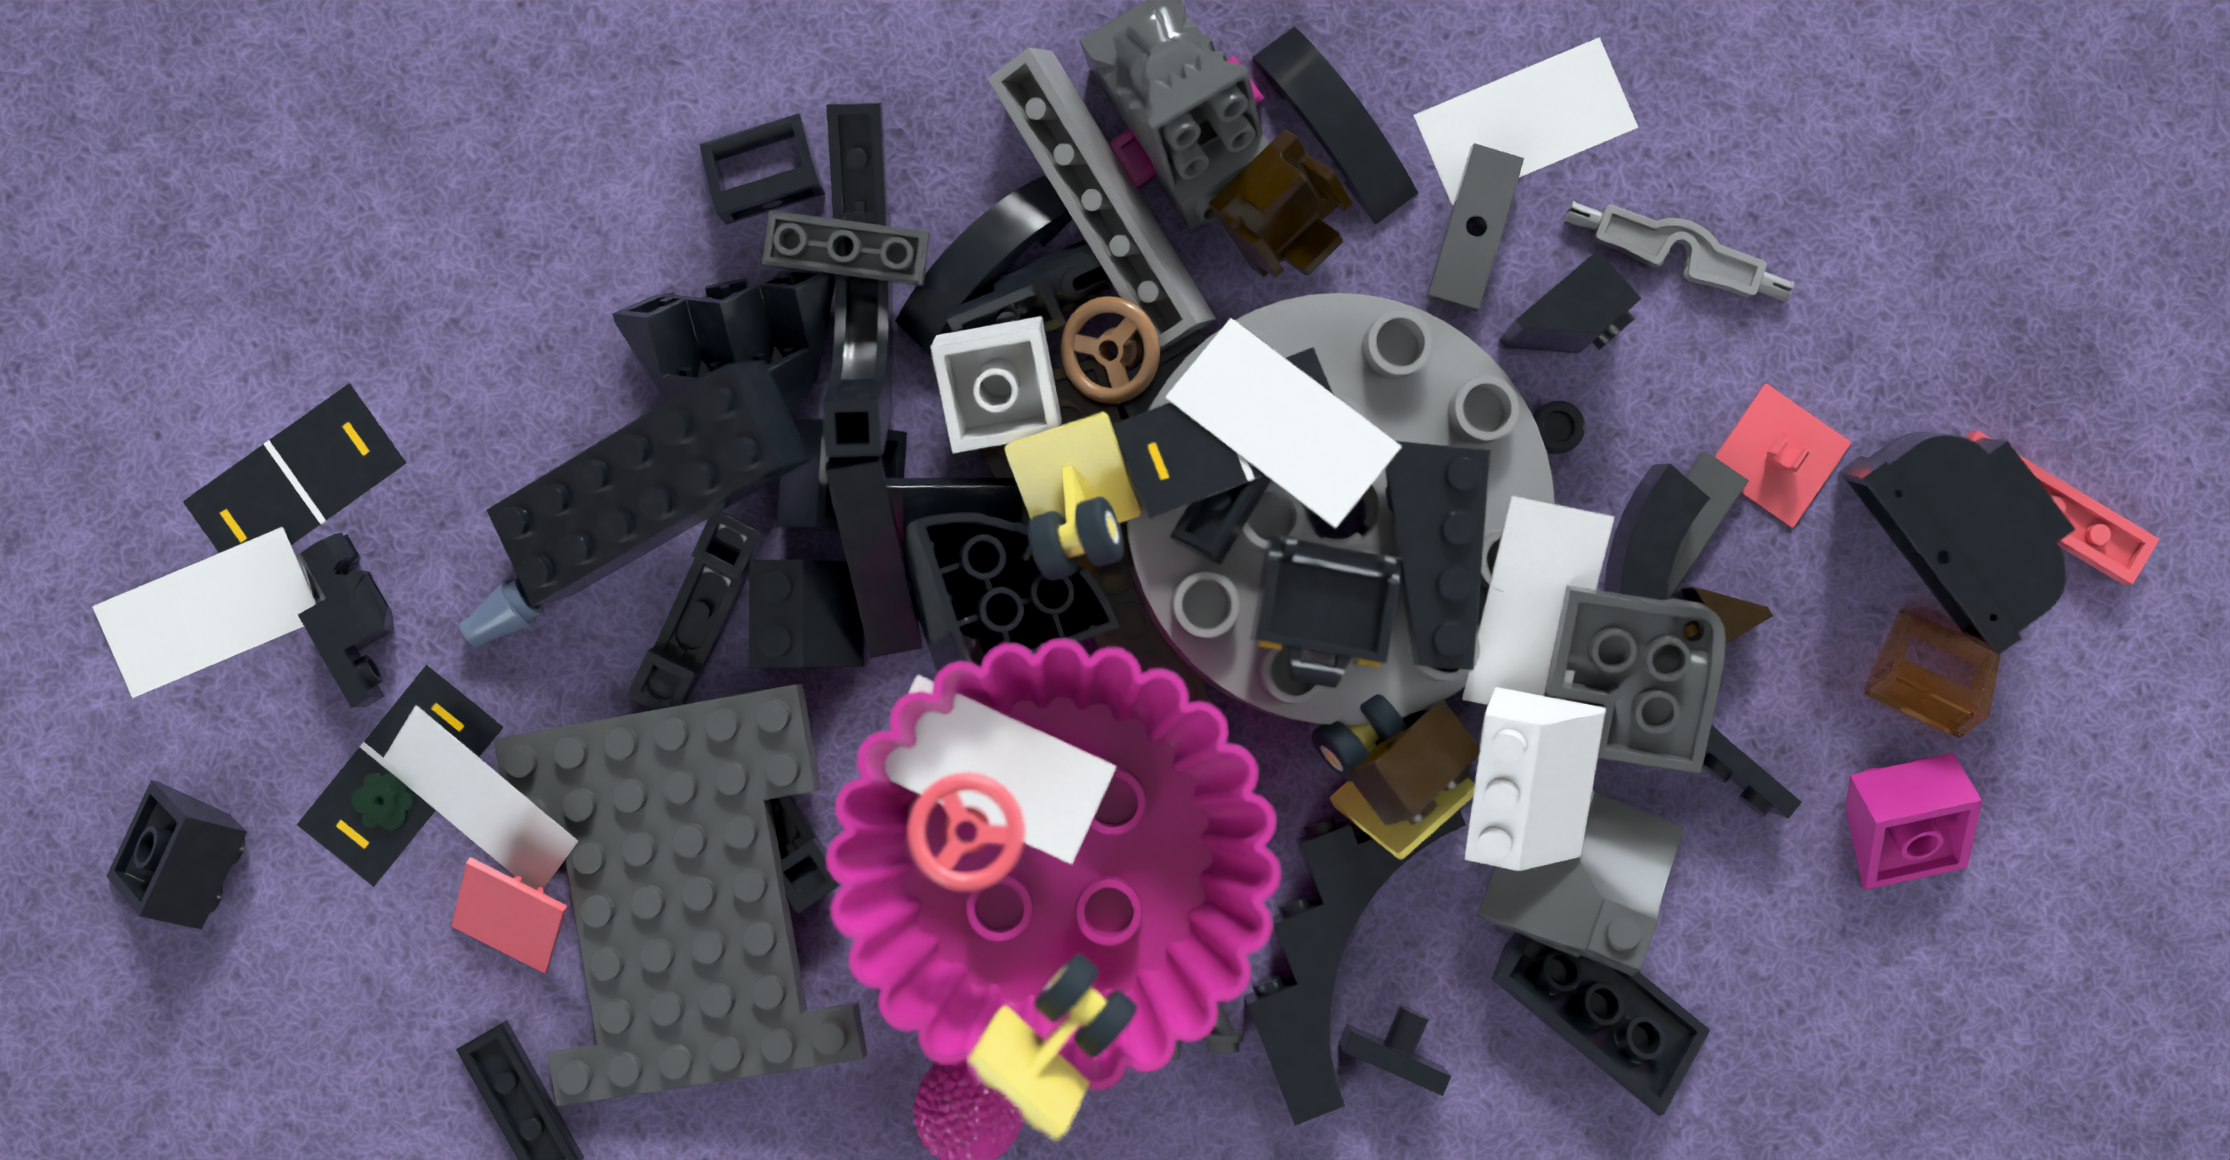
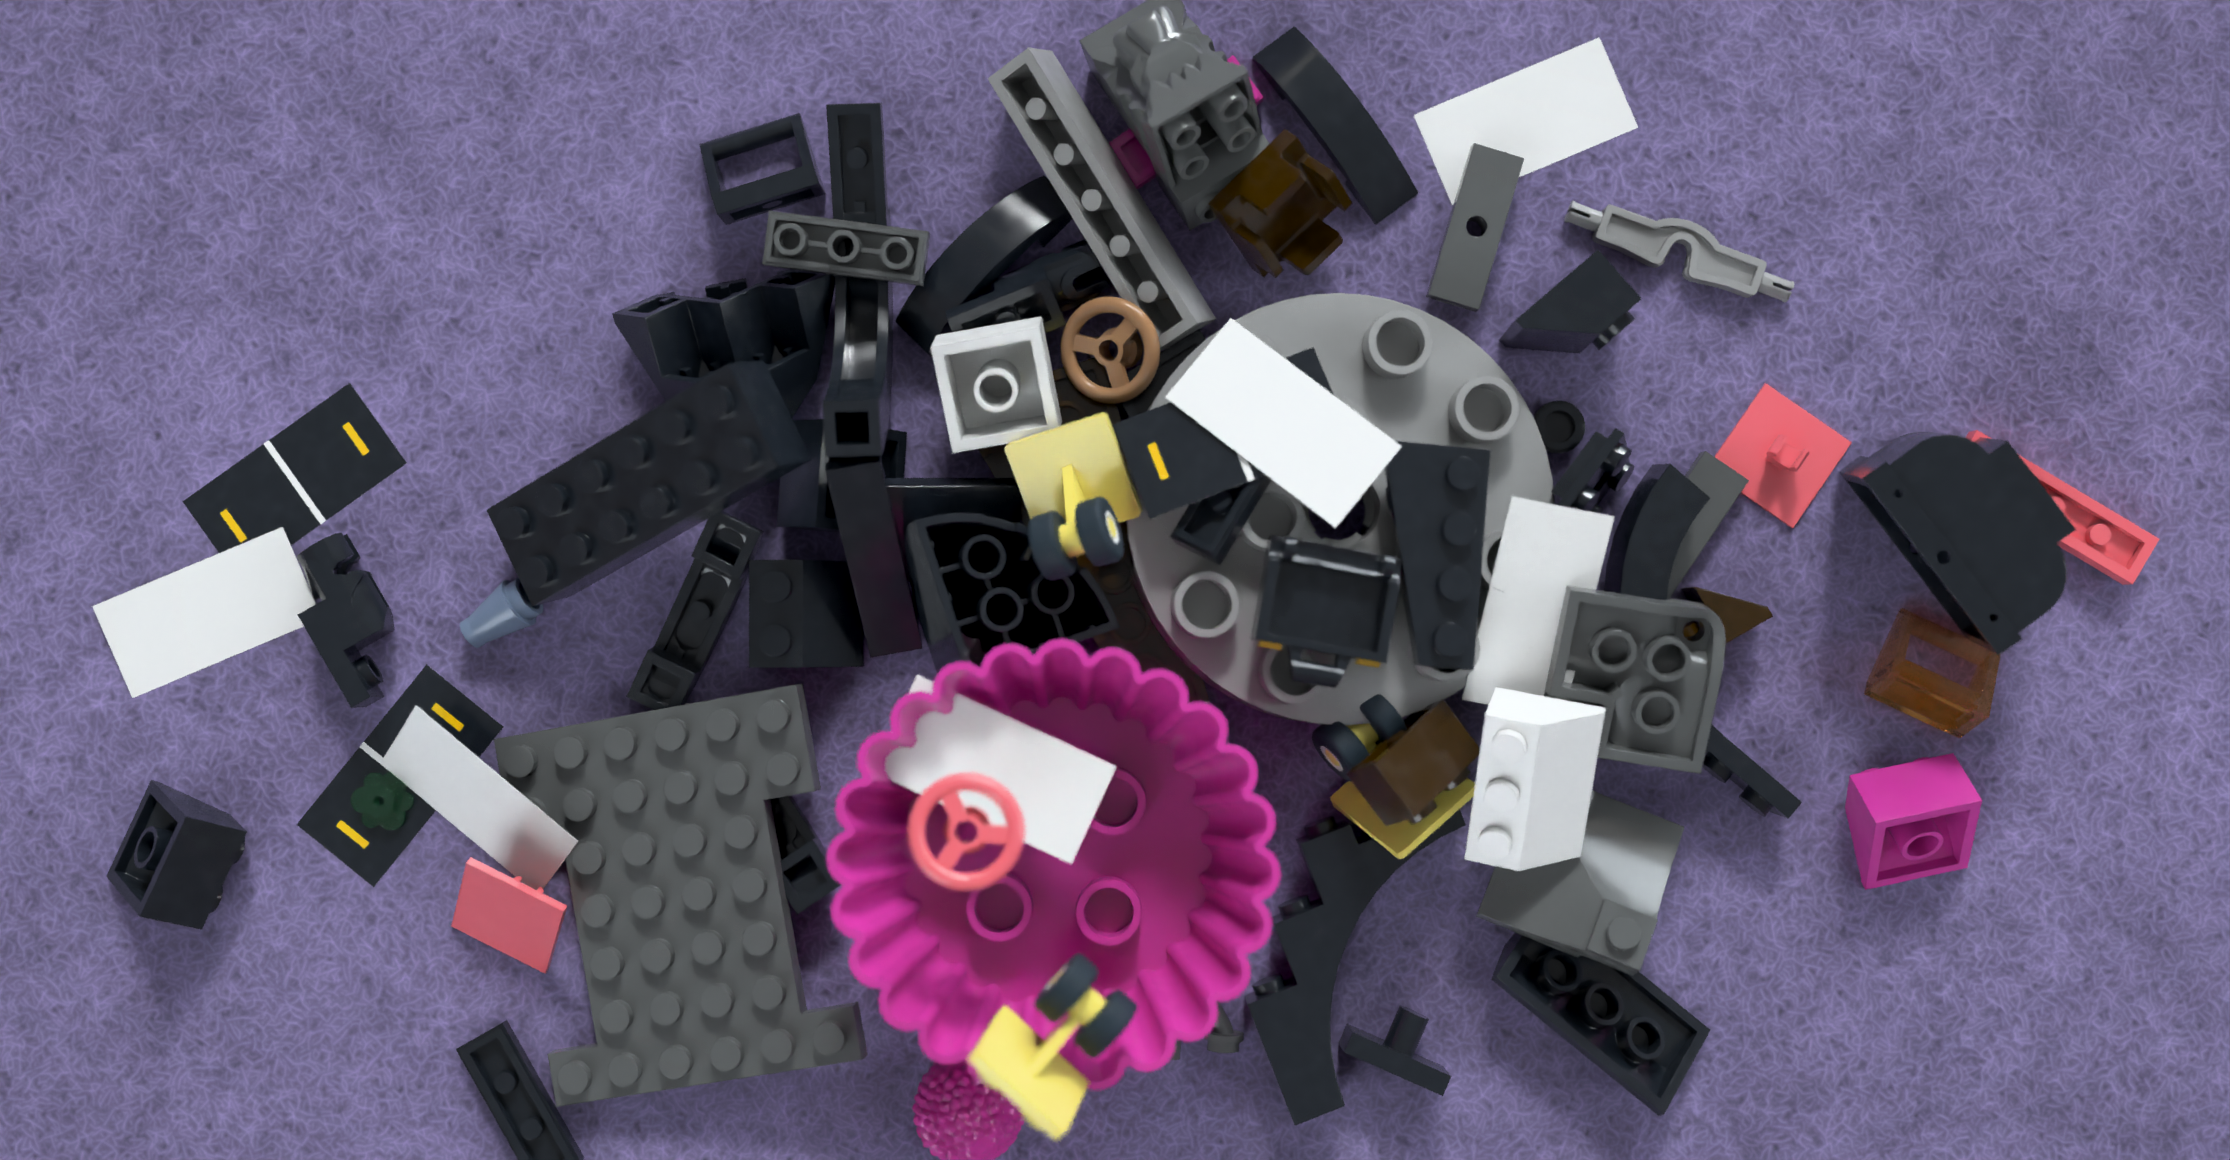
(1595, 470): none -> black piece

